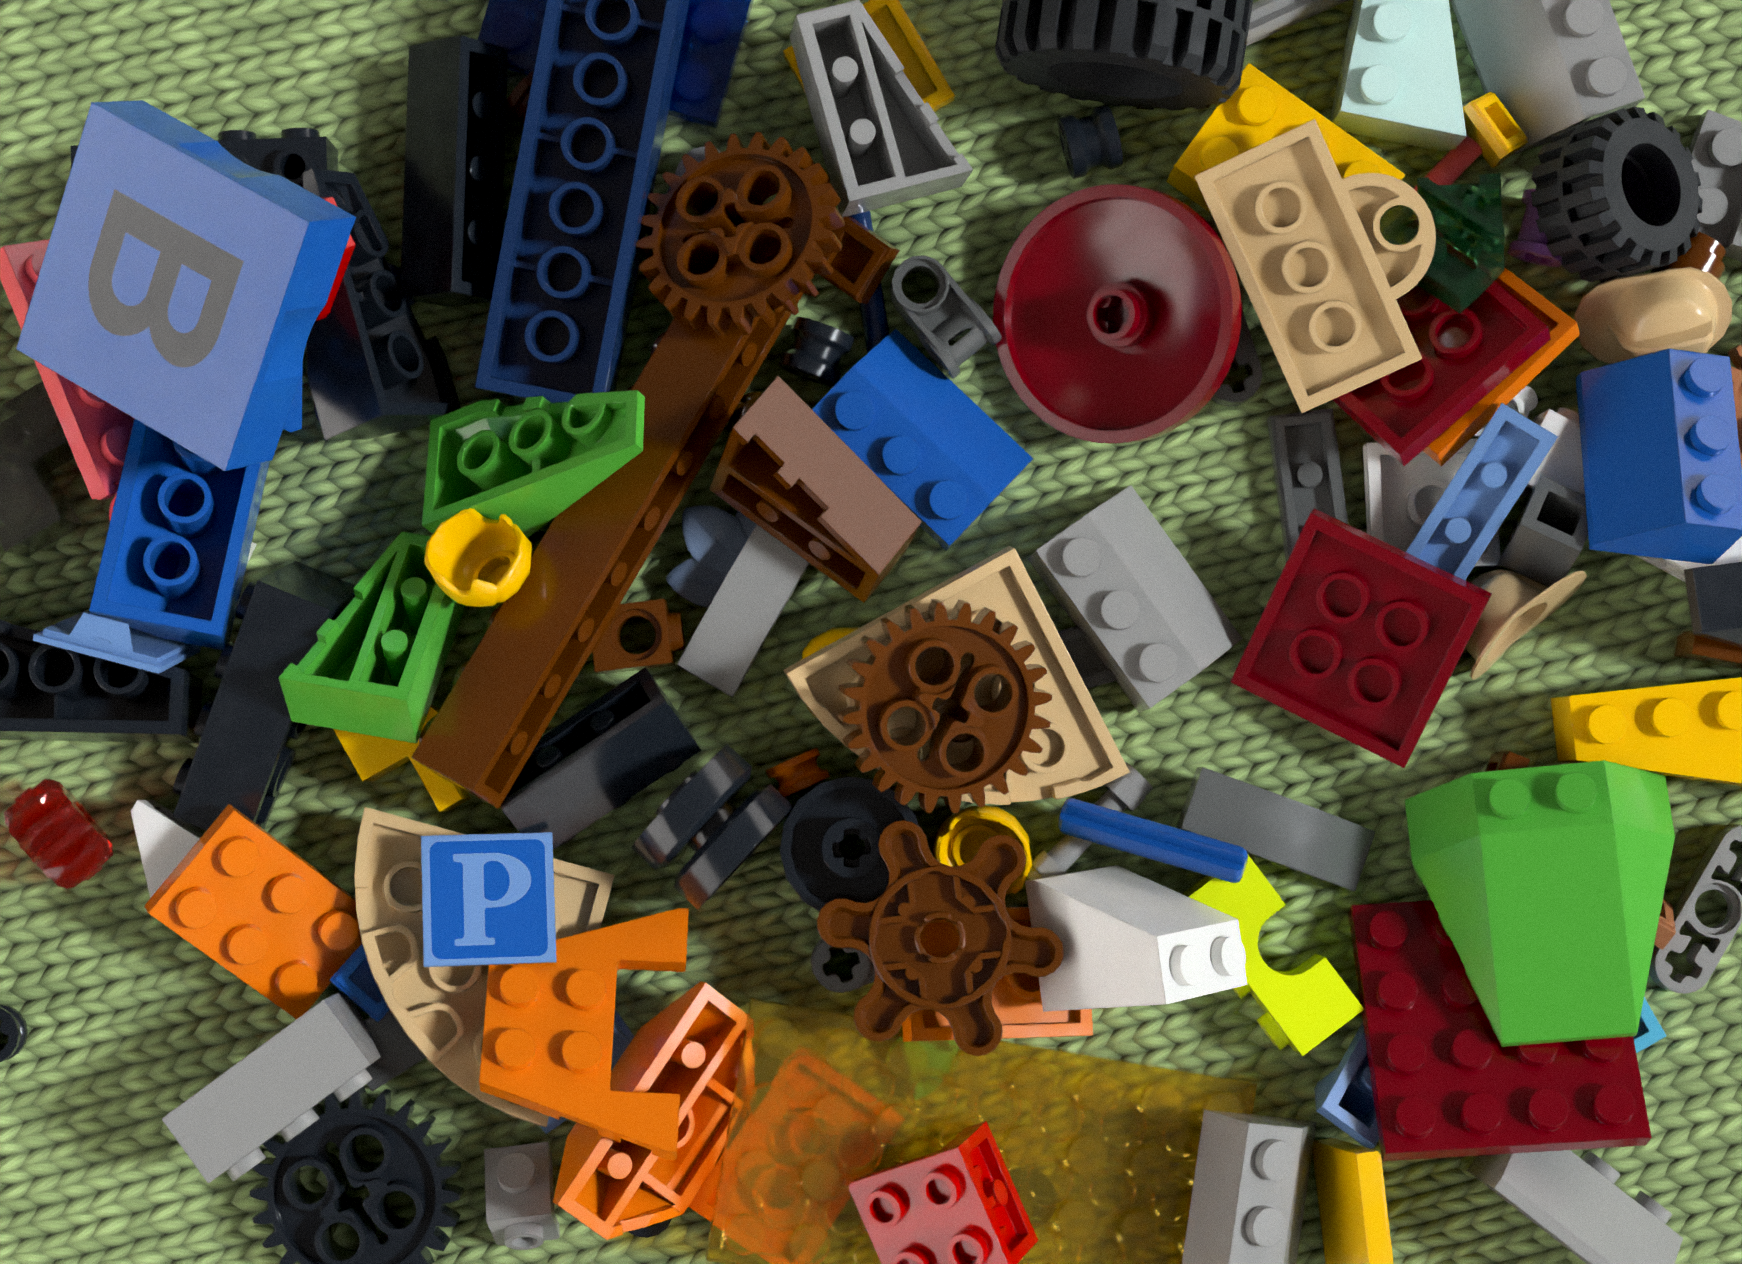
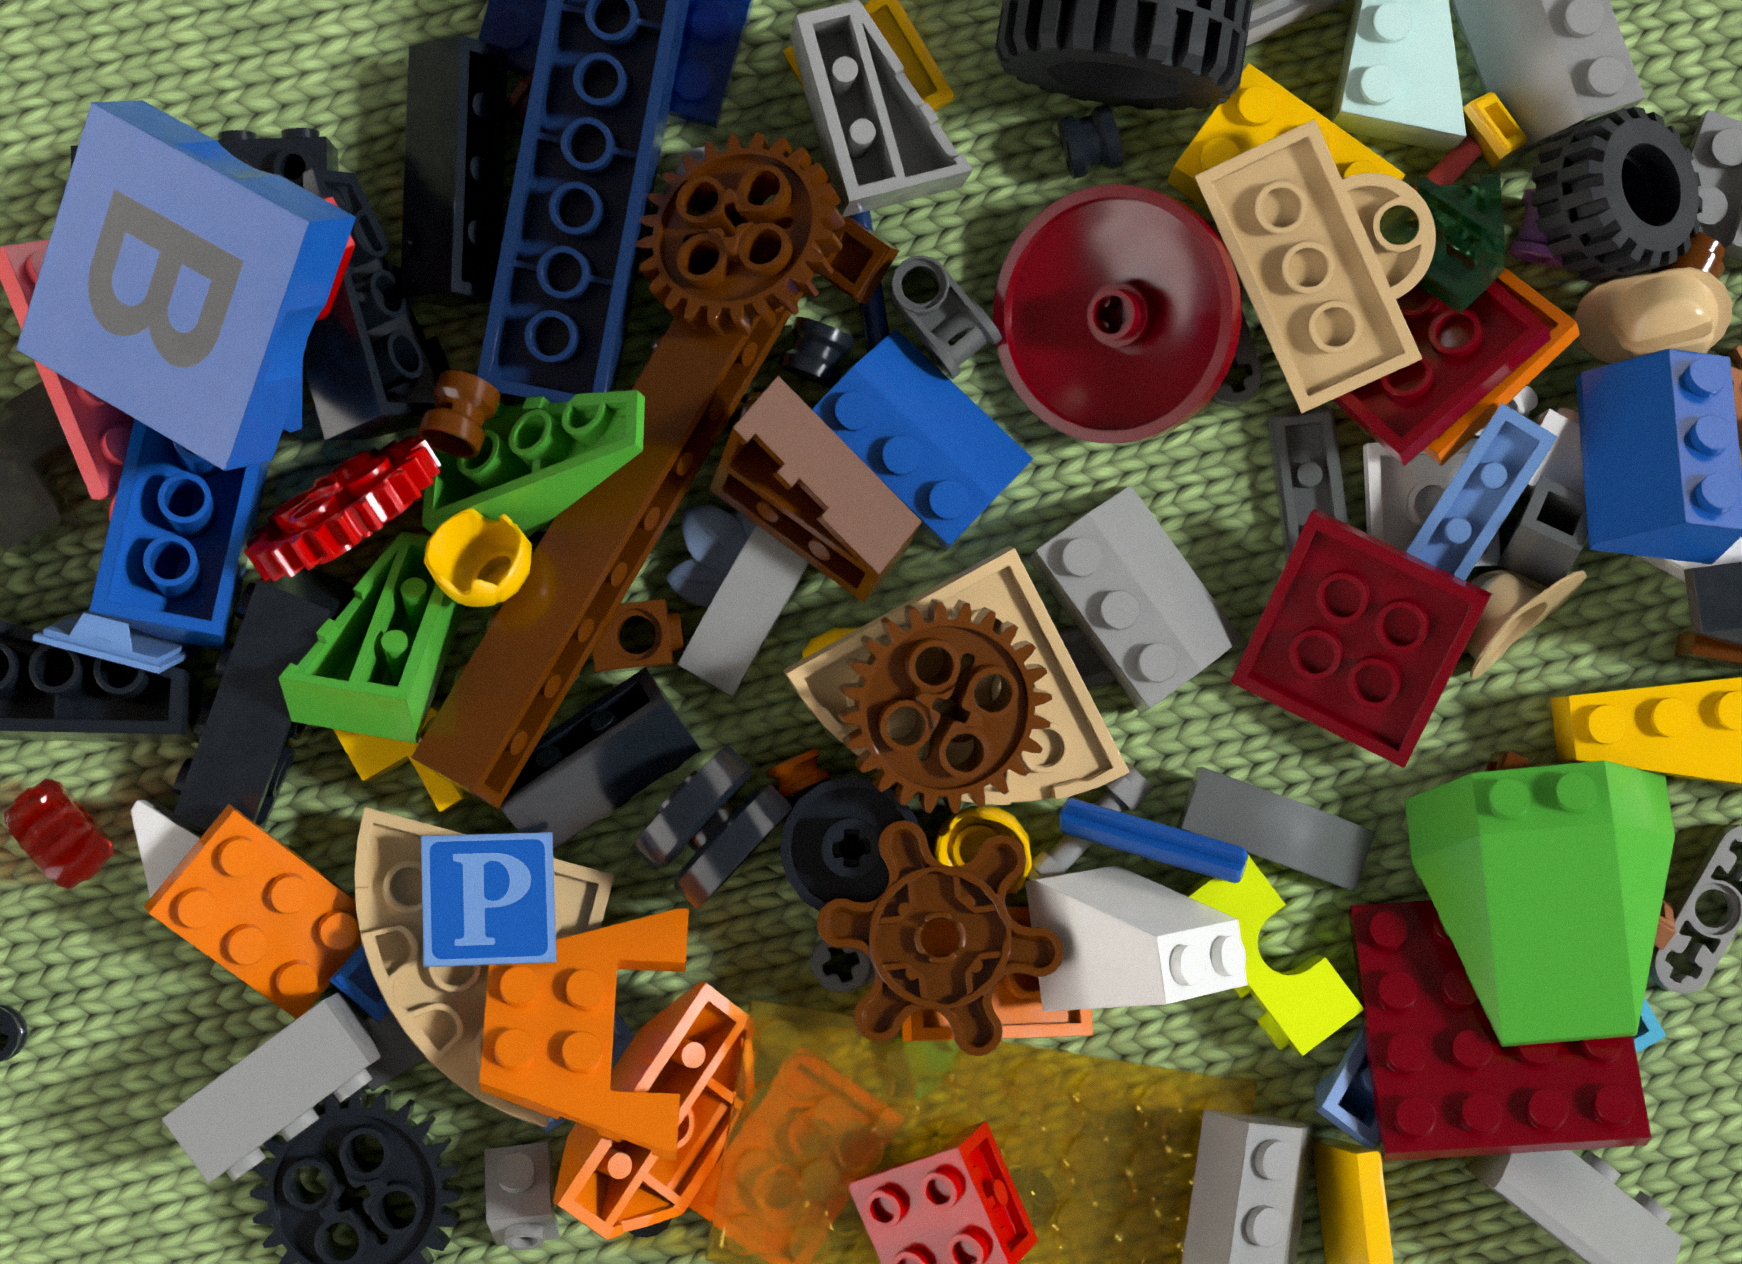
(342, 508): none -> red gear
(459, 414): none -> reddish brown wheel

